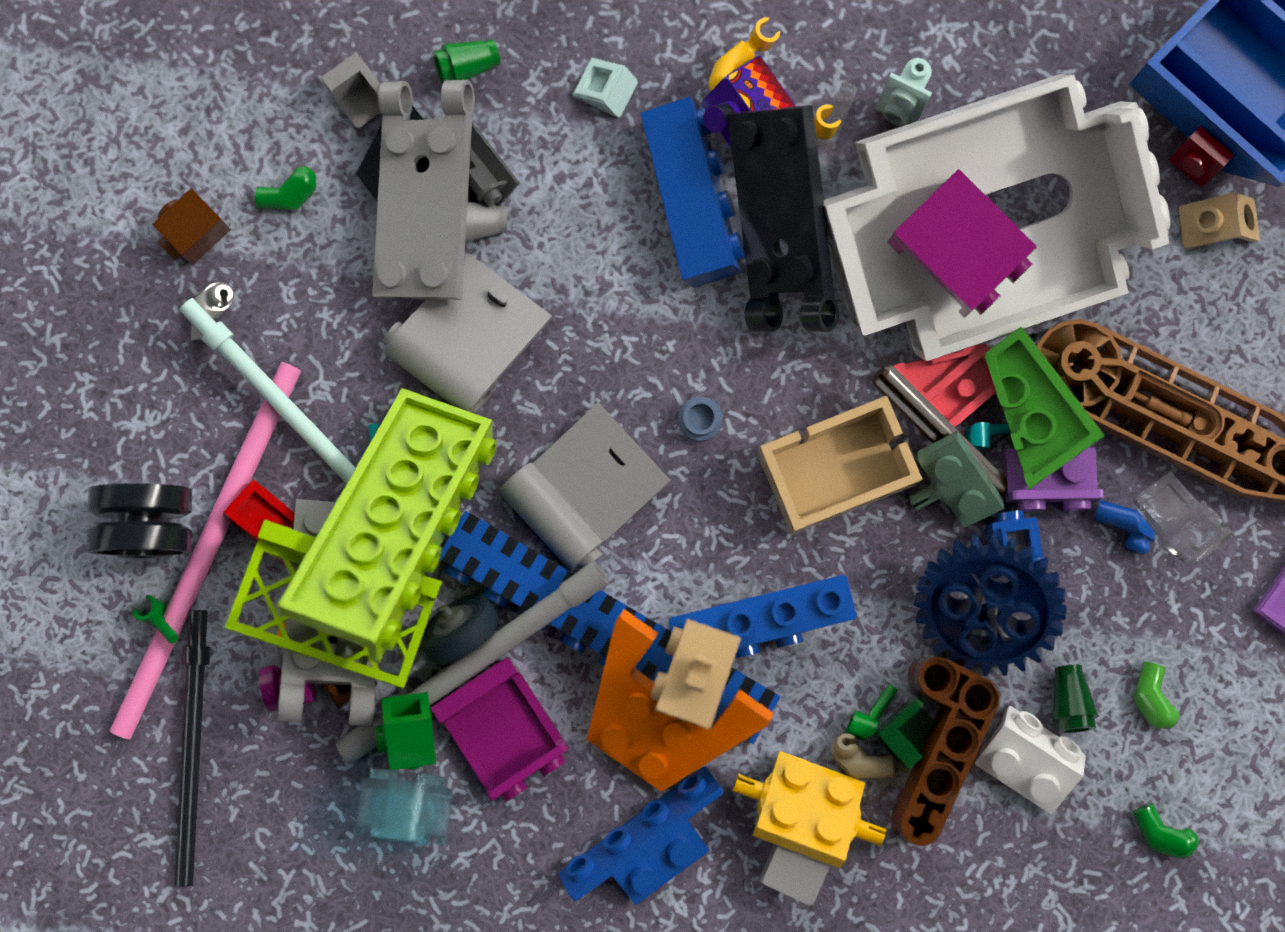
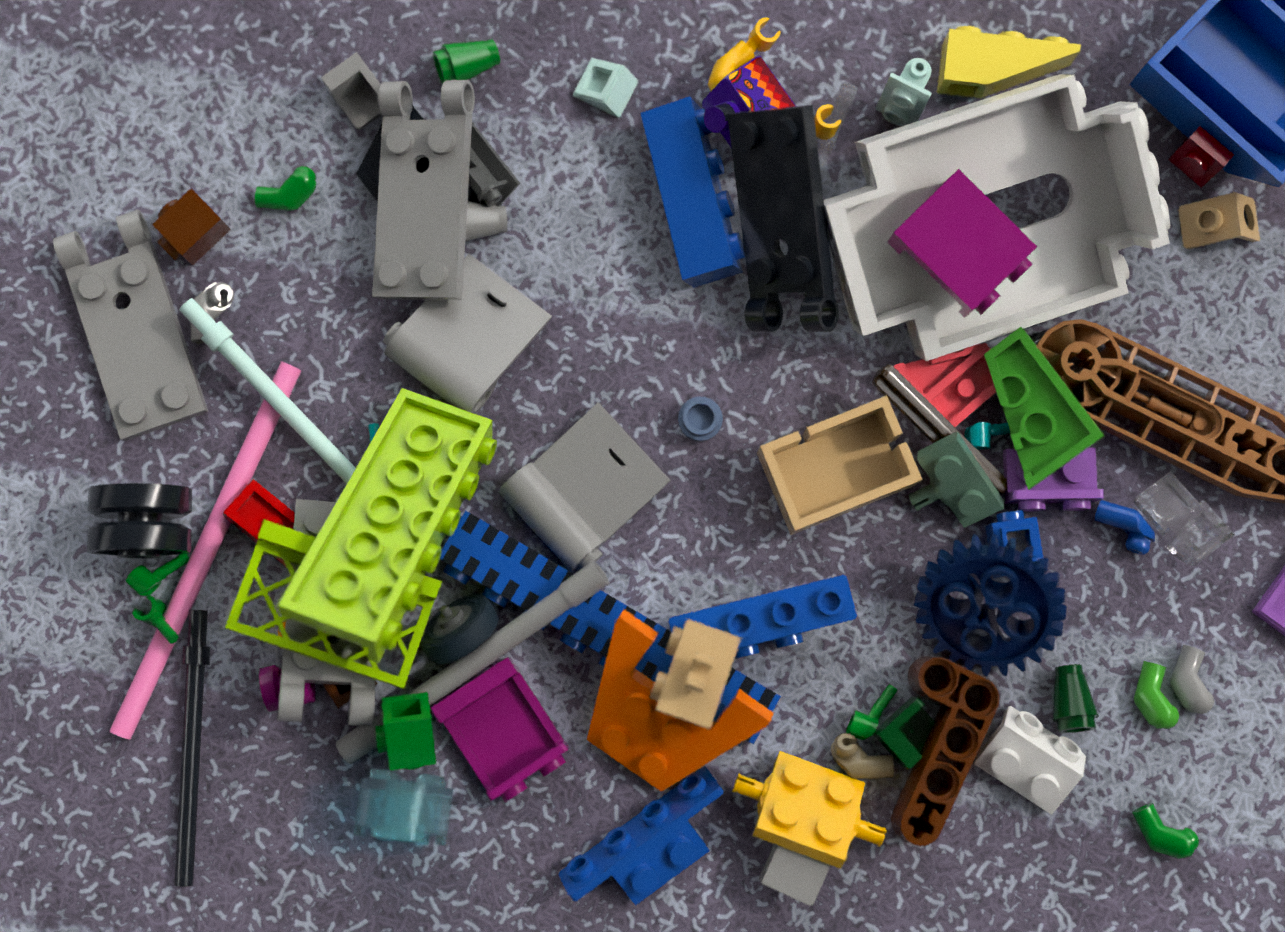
(137, 347): none -> light grey hinge
(146, 582): none -> green hand
(987, 63): none -> light yellow slope
(1188, 685): none -> light grey arm

